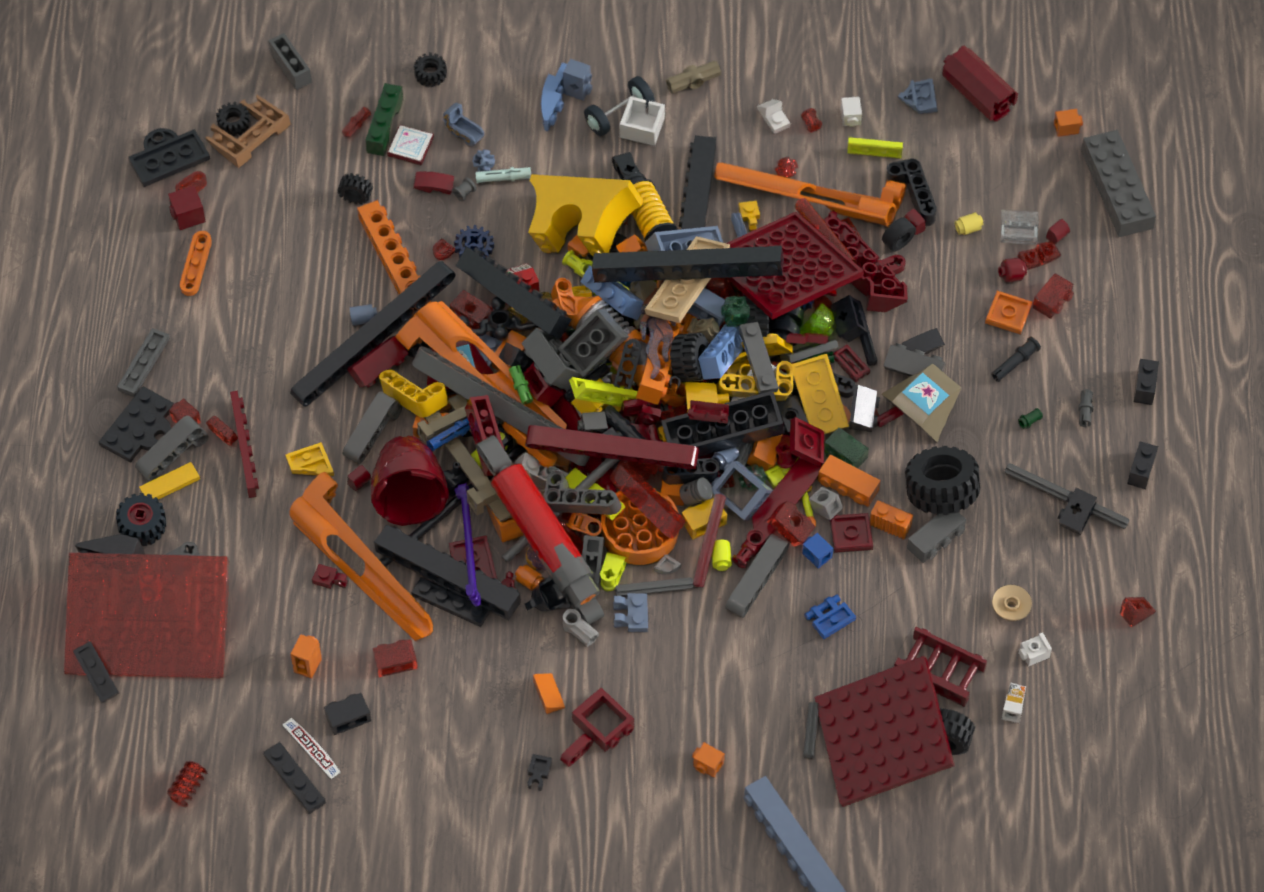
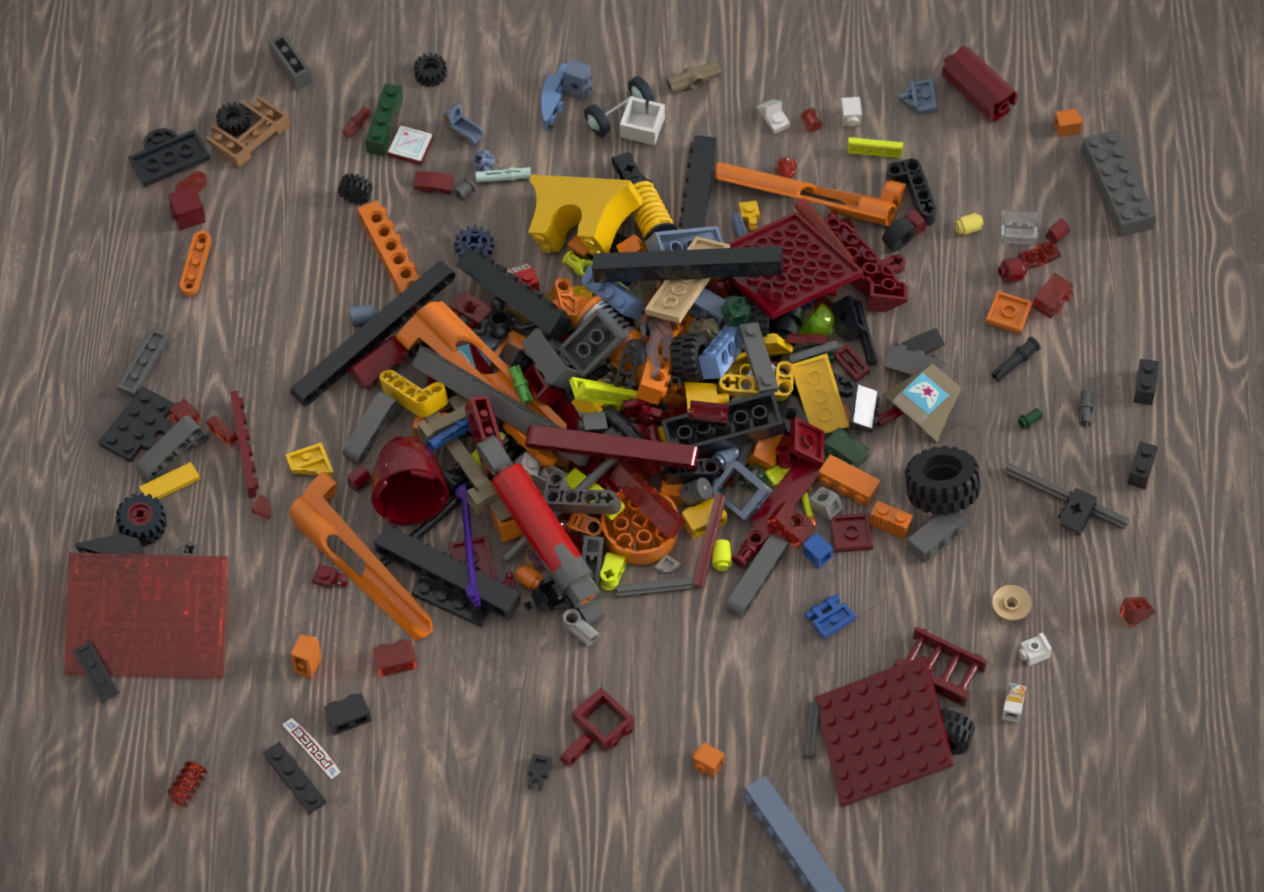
(262, 507): none -> clear red tile
(443, 250): clear red tile -> none
(548, 692): orange slope -> none
(636, 612): sand blue plate -> none

